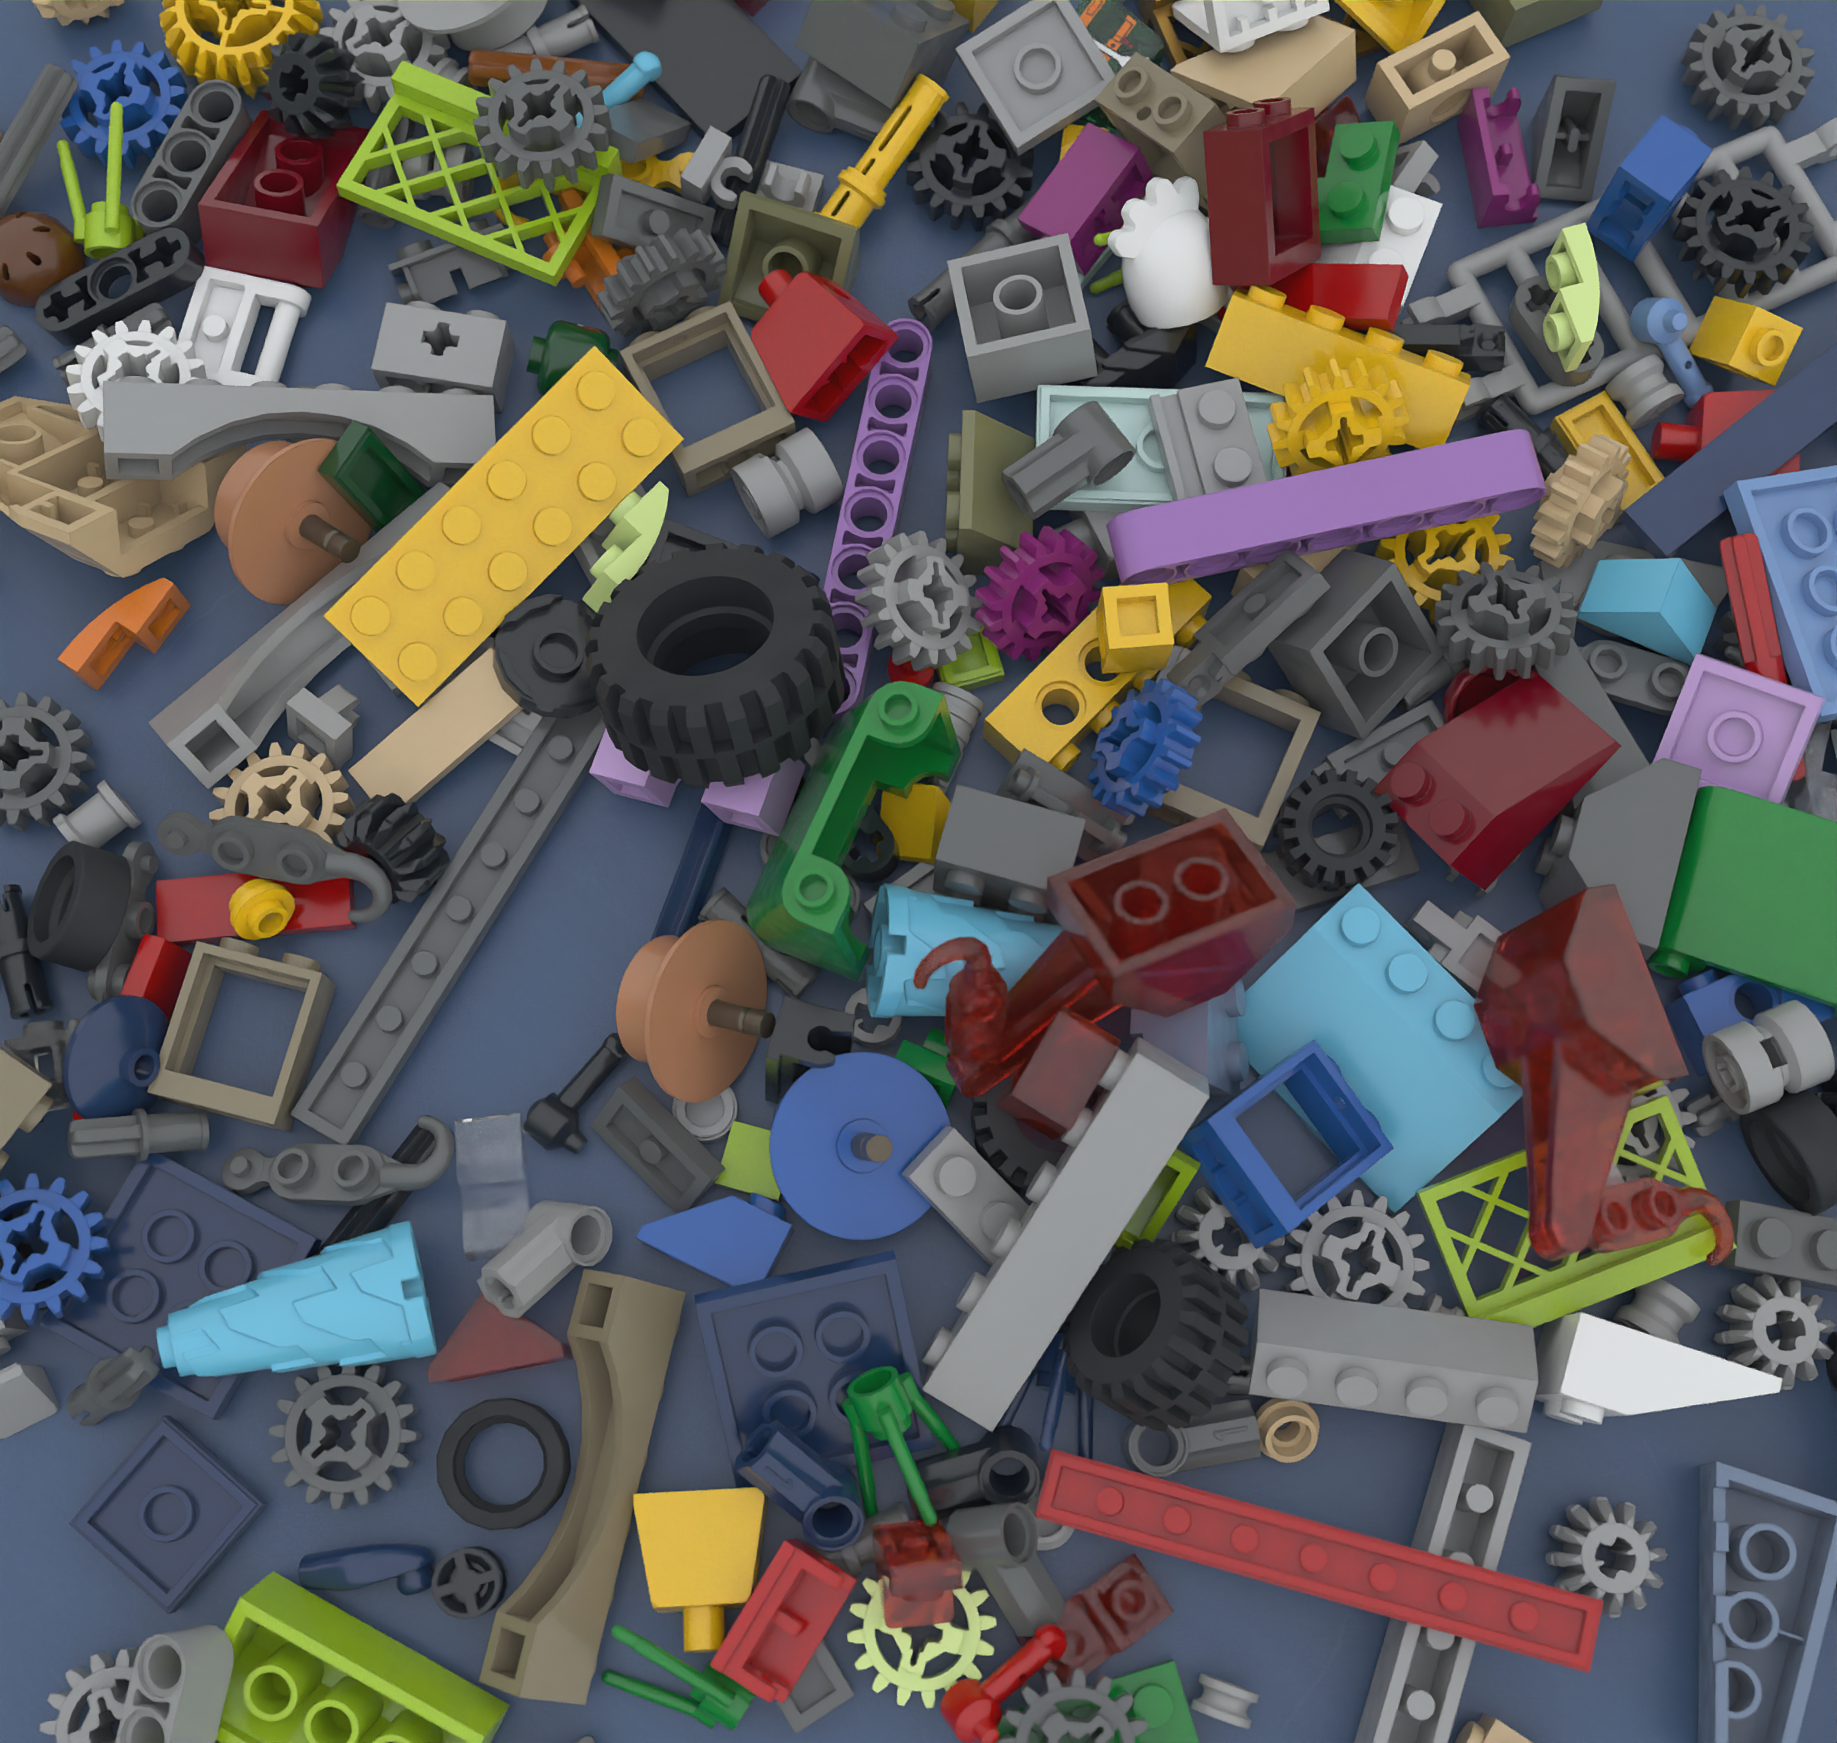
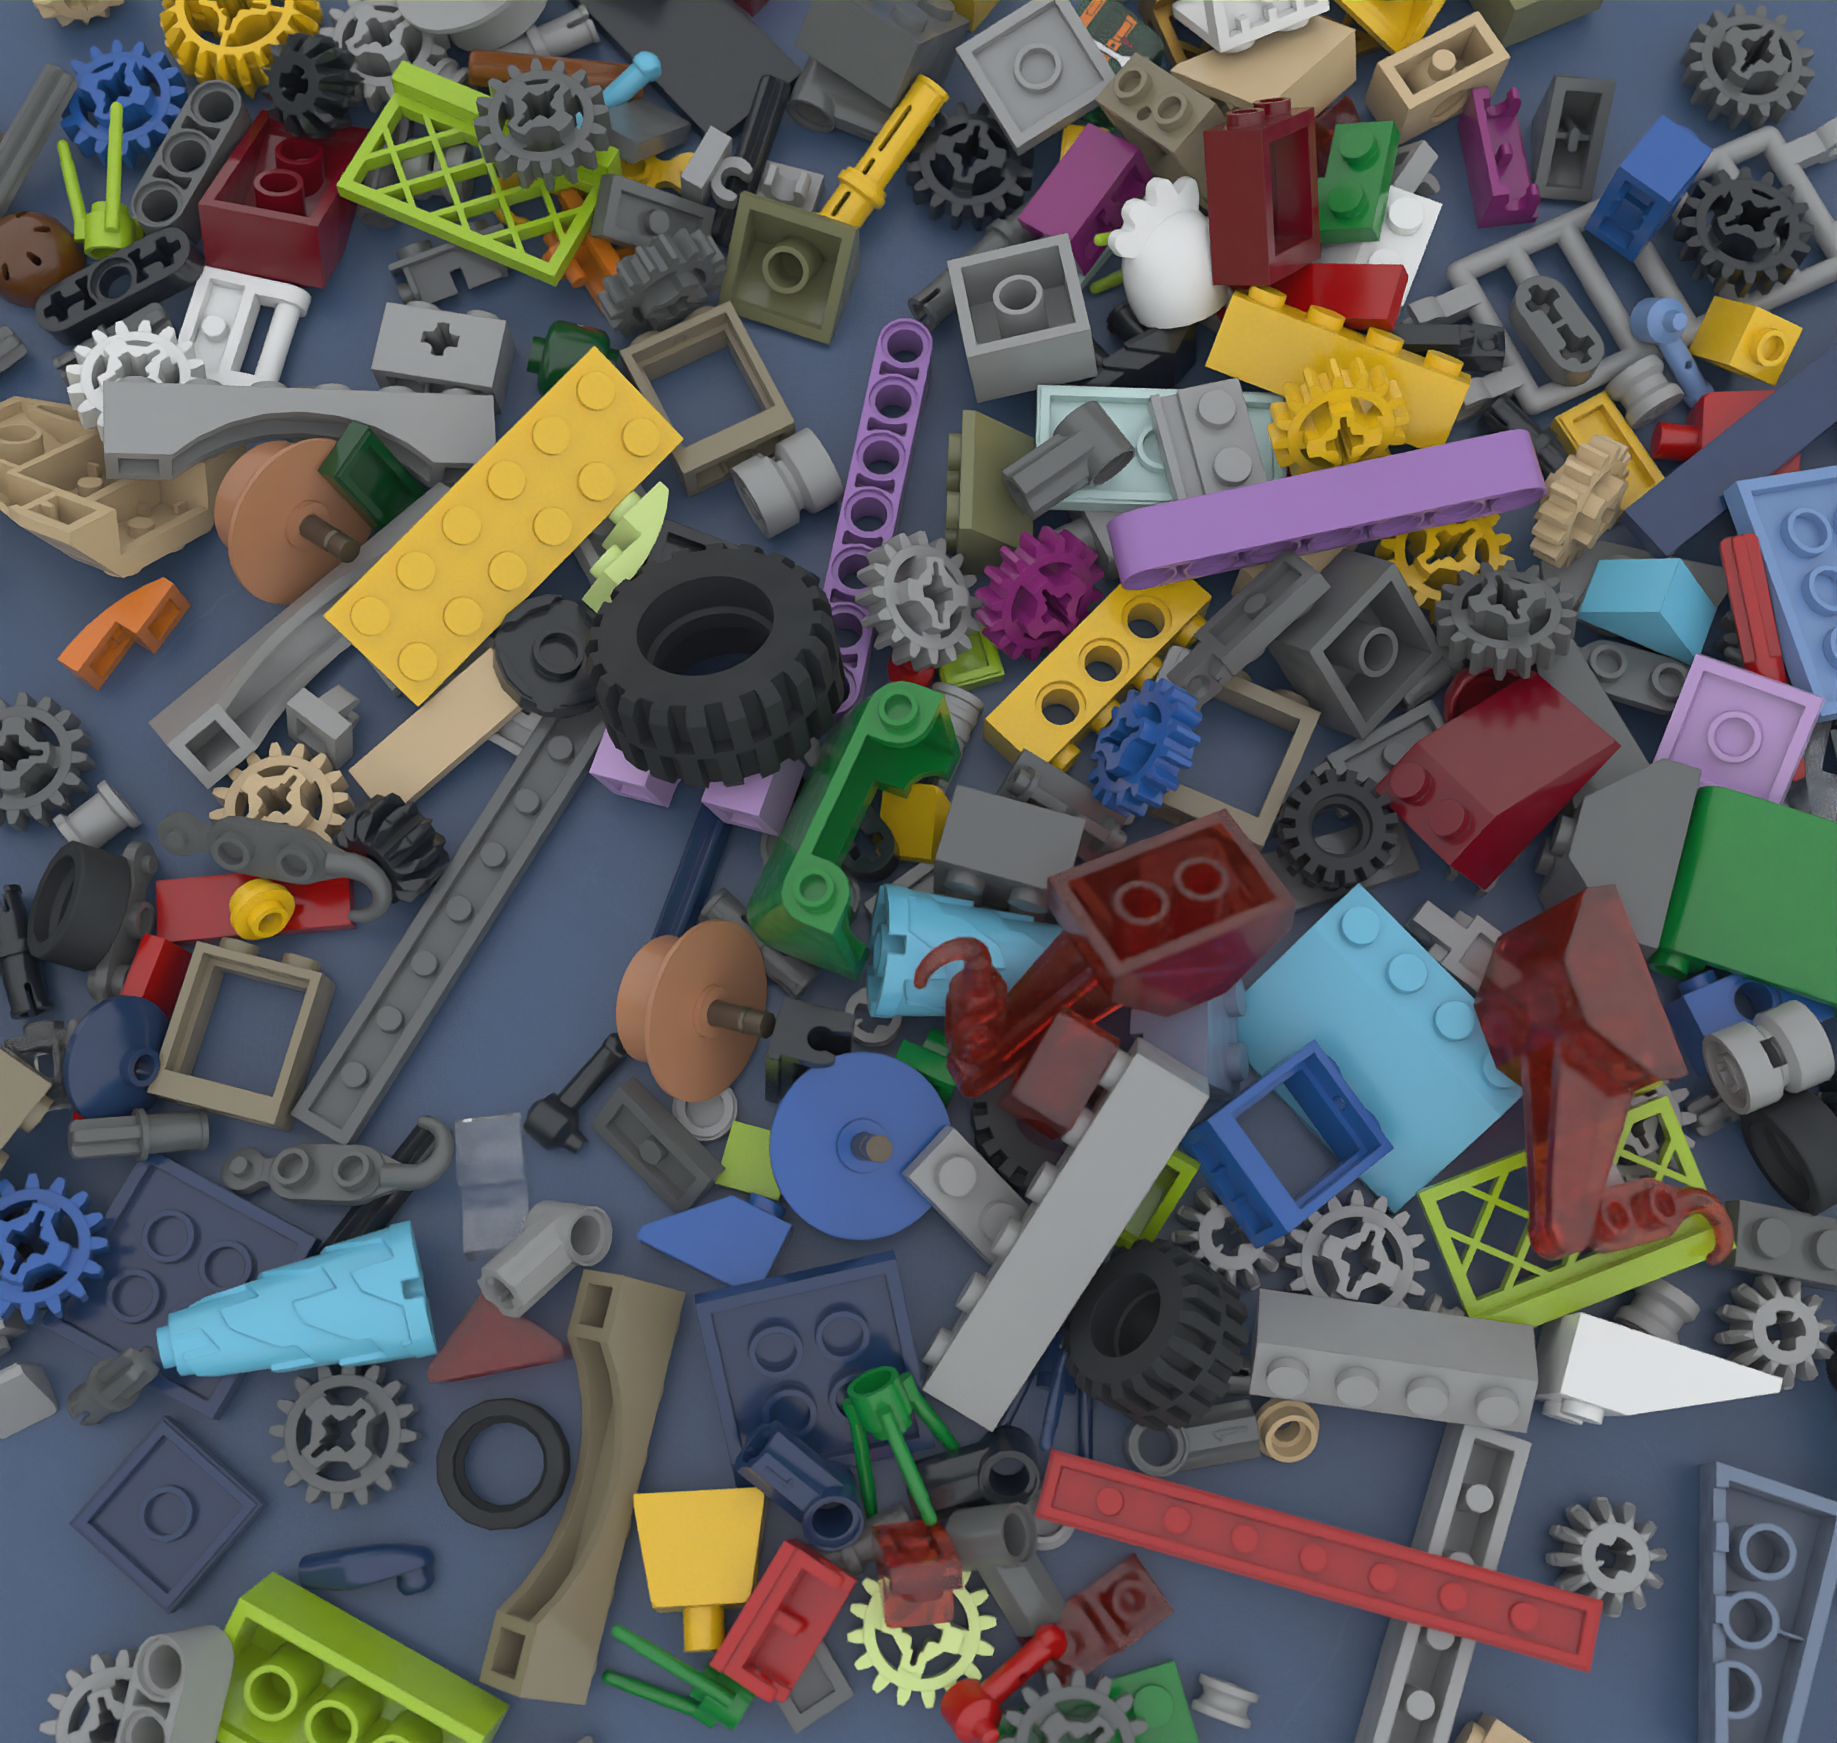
(457, 1585): black wheel -> none
(816, 341): red torso -> none
(1134, 628): yellow brick -> none
(1575, 310): yellowish green slope -> none

